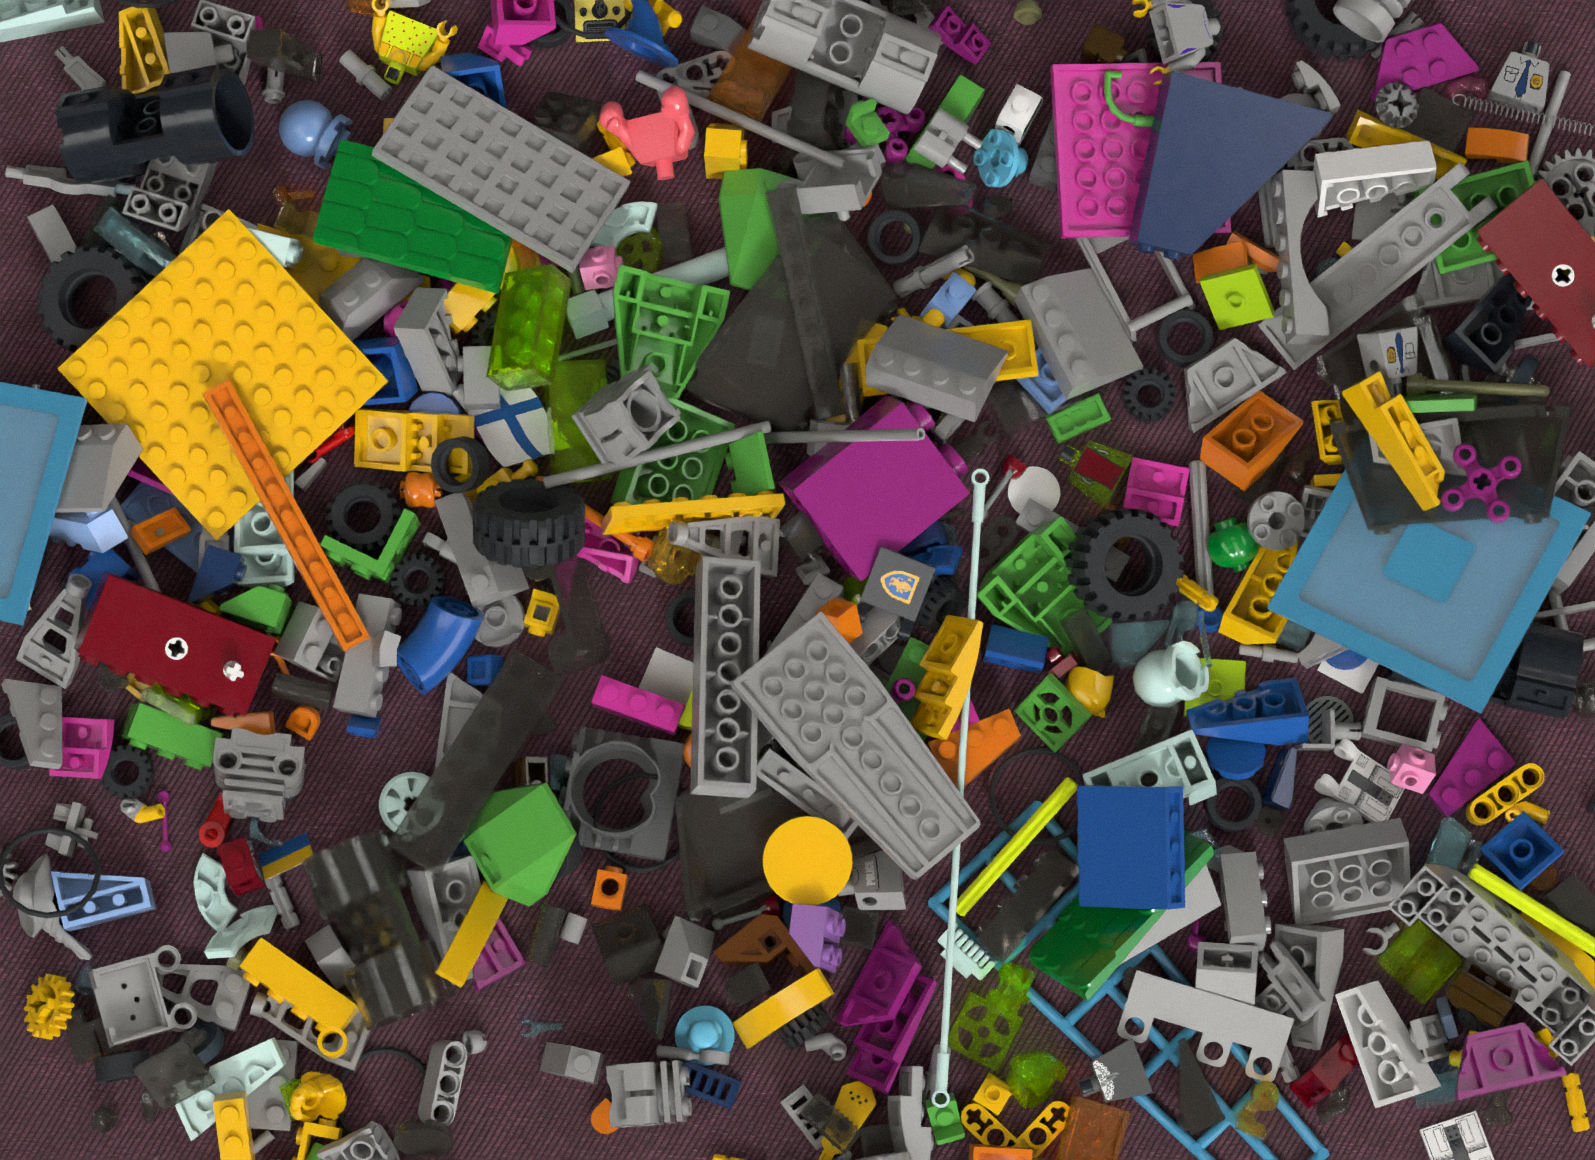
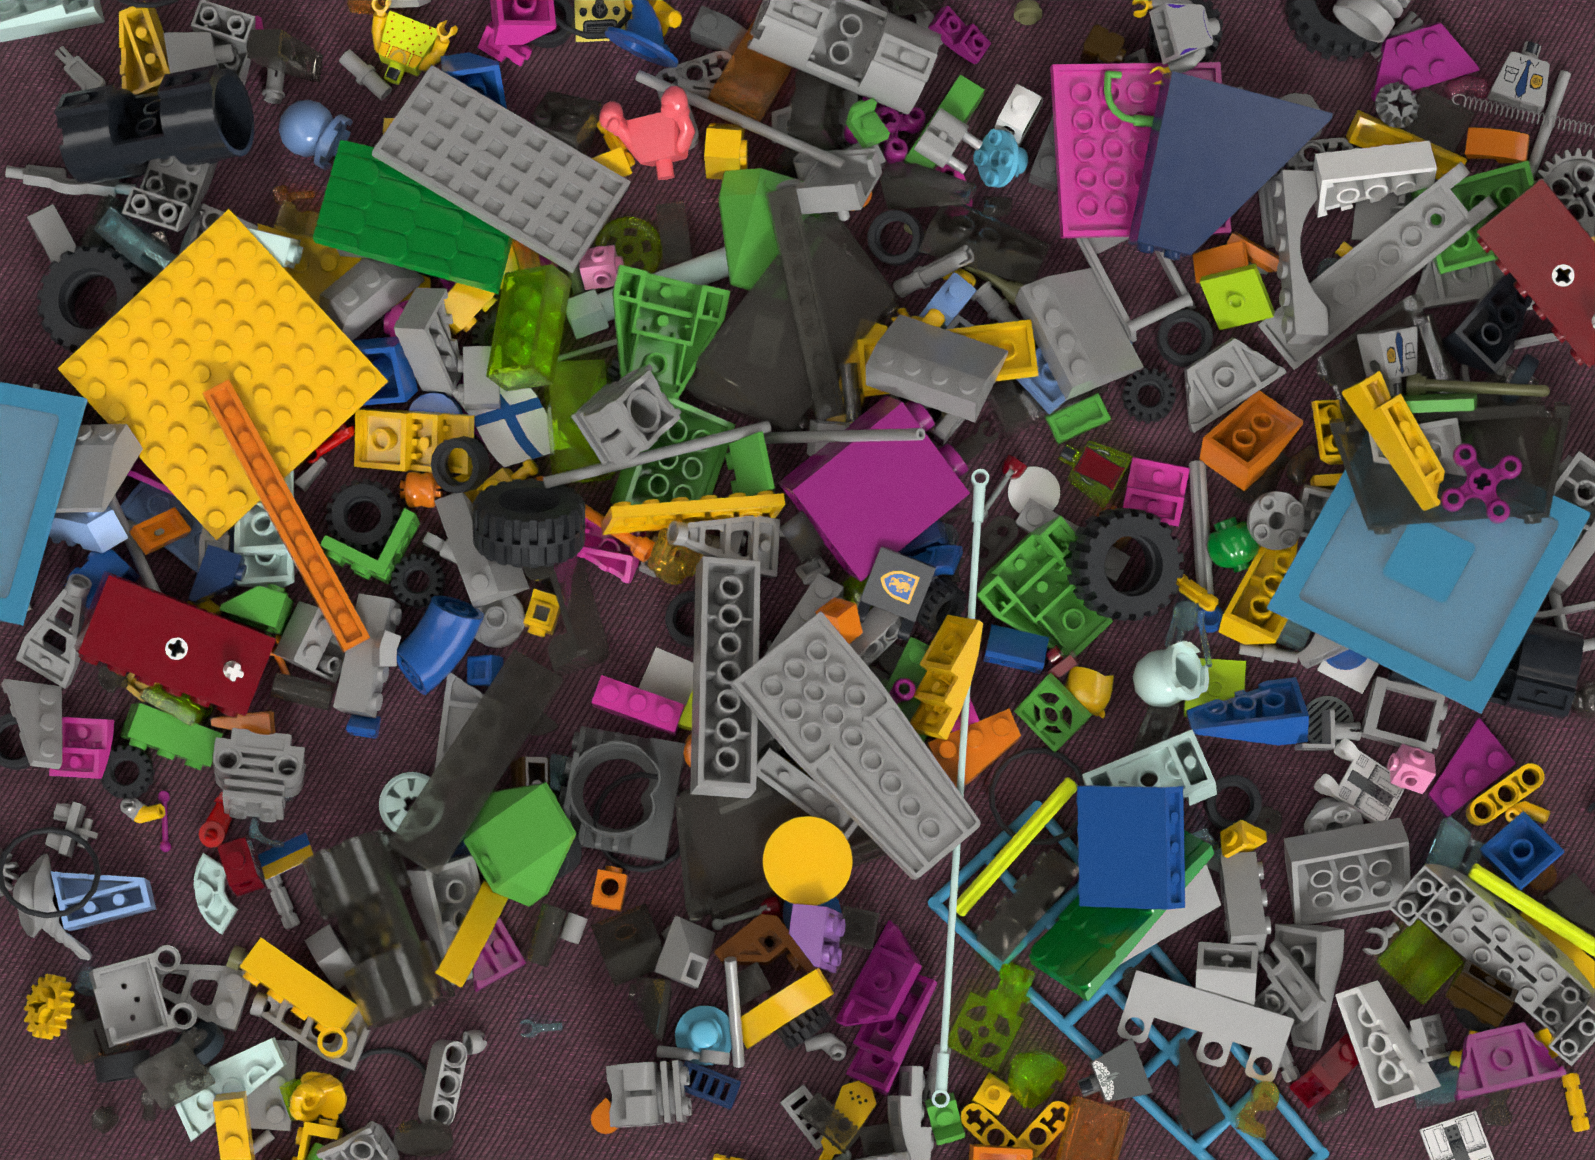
(231, 938): light aqua tile -> none
(304, 721): orange tile -> none
(572, 1062): light grey slope -> none
(626, 221): light aqua tile -> none
(734, 1012): none -> light grey bar
(876, 883): light grey torso -> none
(963, 960): light aqua piece -> none
(1085, 639): clear smoke slope -> none
(1133, 640): clear light blue slope -> none
(1194, 938): magenta hand -> none
(1235, 757): blue tile -> none
(1241, 838): none -> yellow bracket
(1280, 784): dark blue slope -> none
(1311, 81): light grey slope -> none
(1446, 1017): sand blue tile -> none

